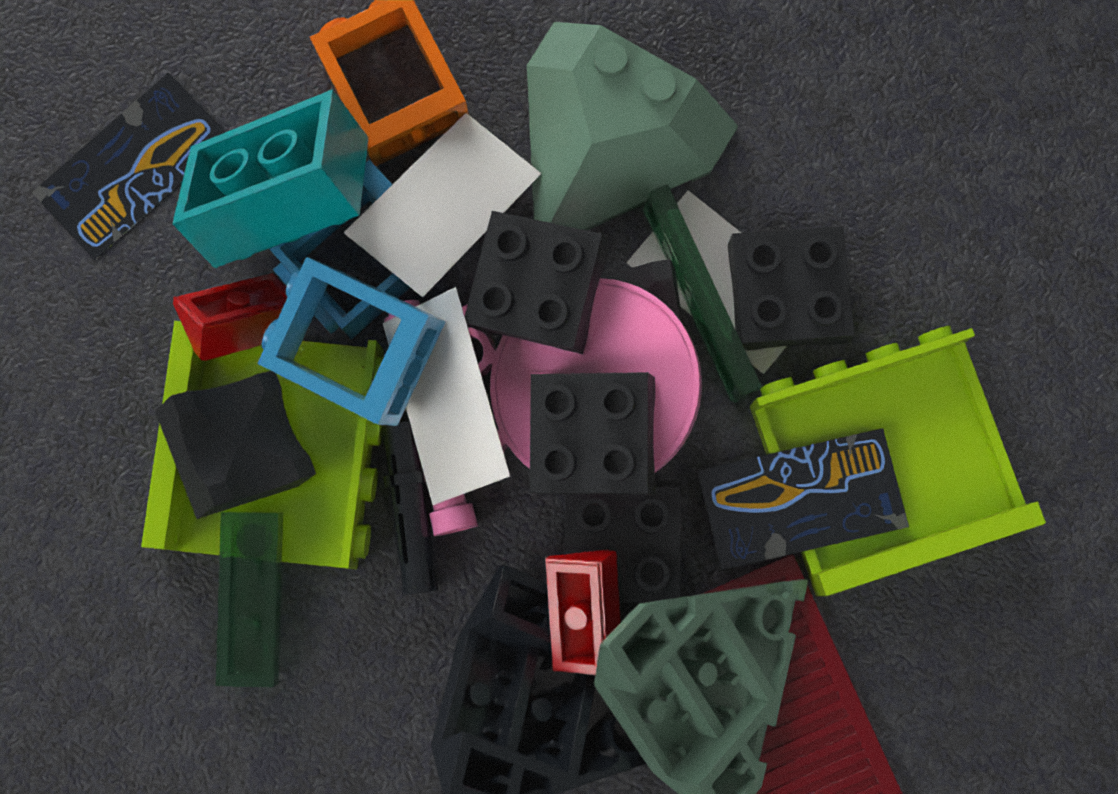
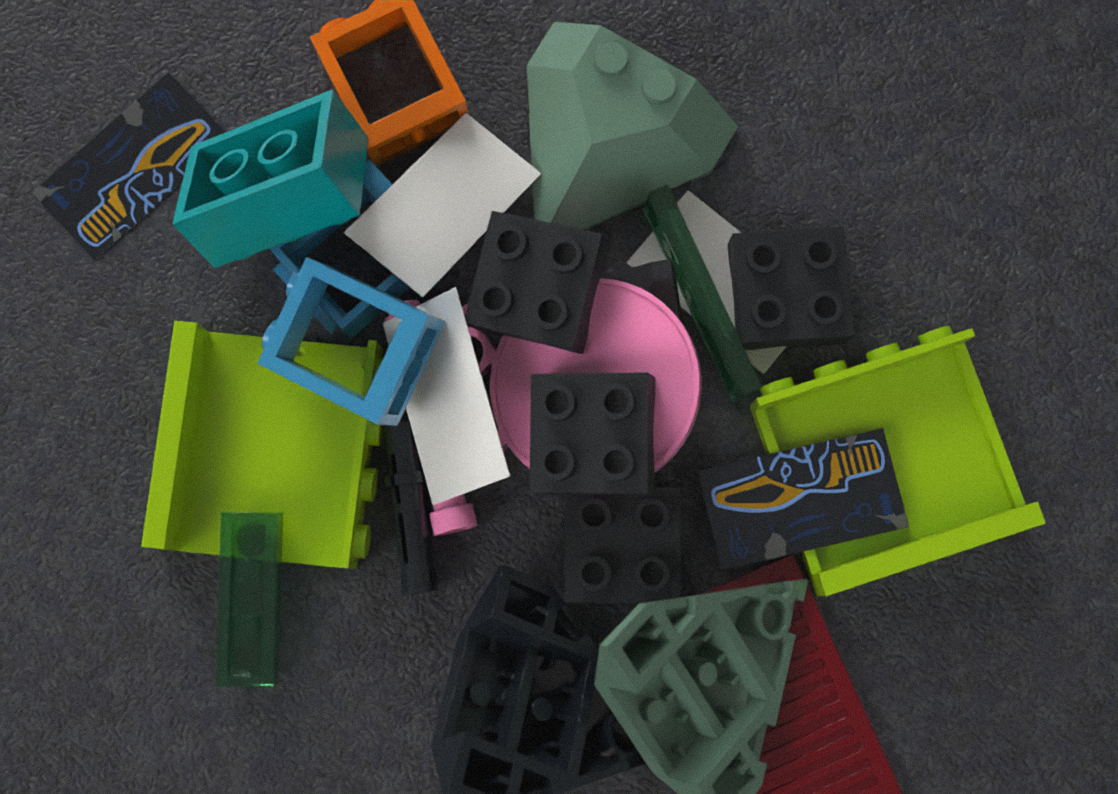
(230, 315): red slope -> none
(233, 443): black brick -> none
(581, 607): red slope -> none

